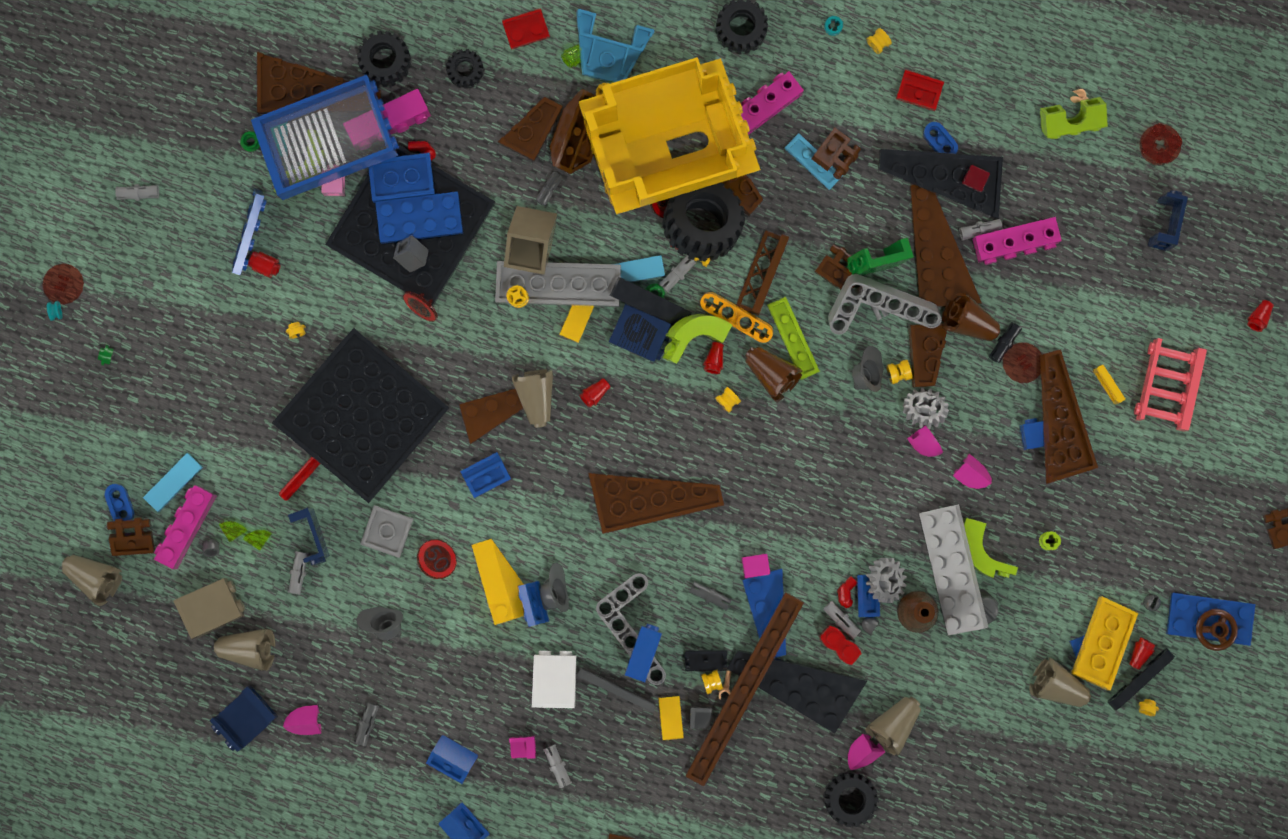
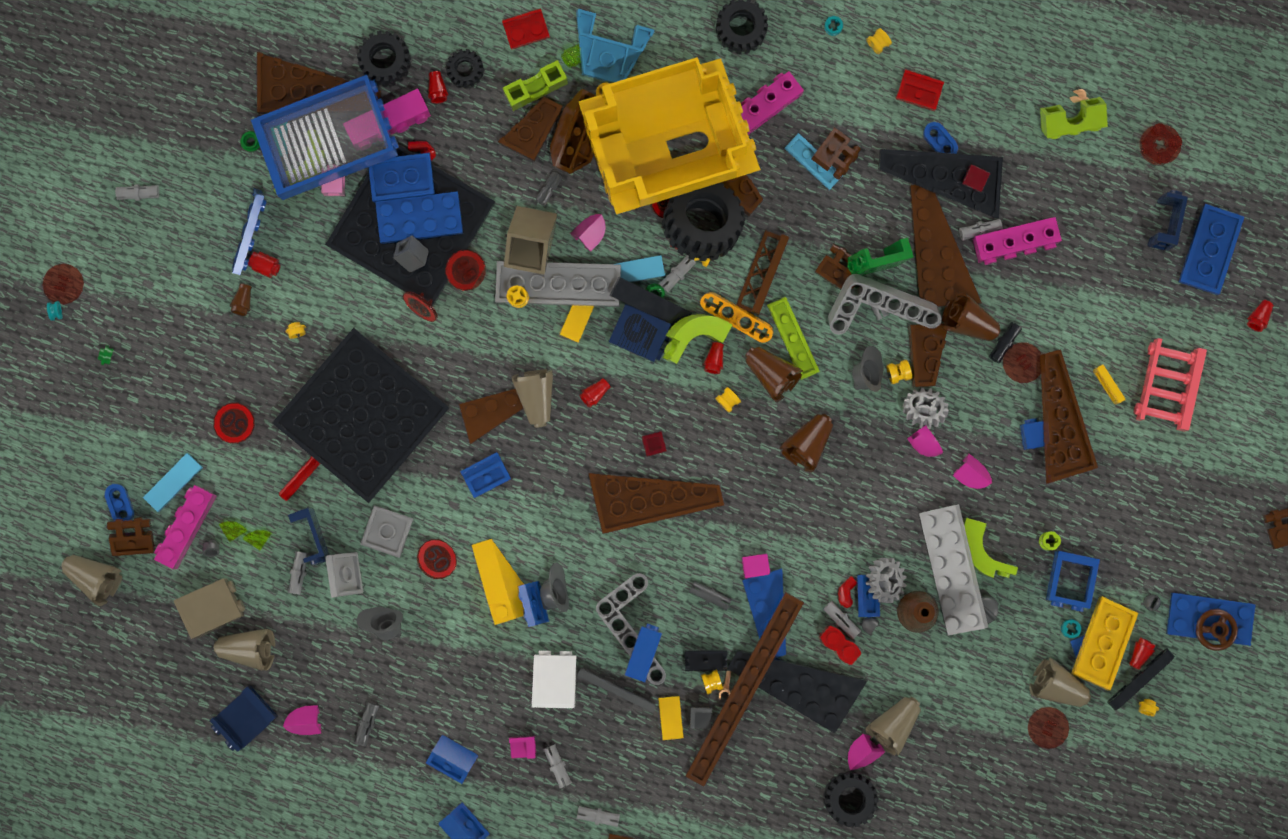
(234, 423): none -> piece
(241, 302): none -> reddish brown cone
(344, 574): none -> light grey tile
(437, 90): none -> red cone
(465, 270): none -> clear red piece
(526, 91): none -> lime arch
(590, 231): none -> dark pink brick
(598, 816): none -> light grey pin
(654, 444): none -> dark red tile
(808, 442): none -> reddish brown cone
(1048, 727): none -> clear red piece
(1060, 556): none -> blue window
(1064, 629): none -> teal bush
(1211, 249): none -> blue plate

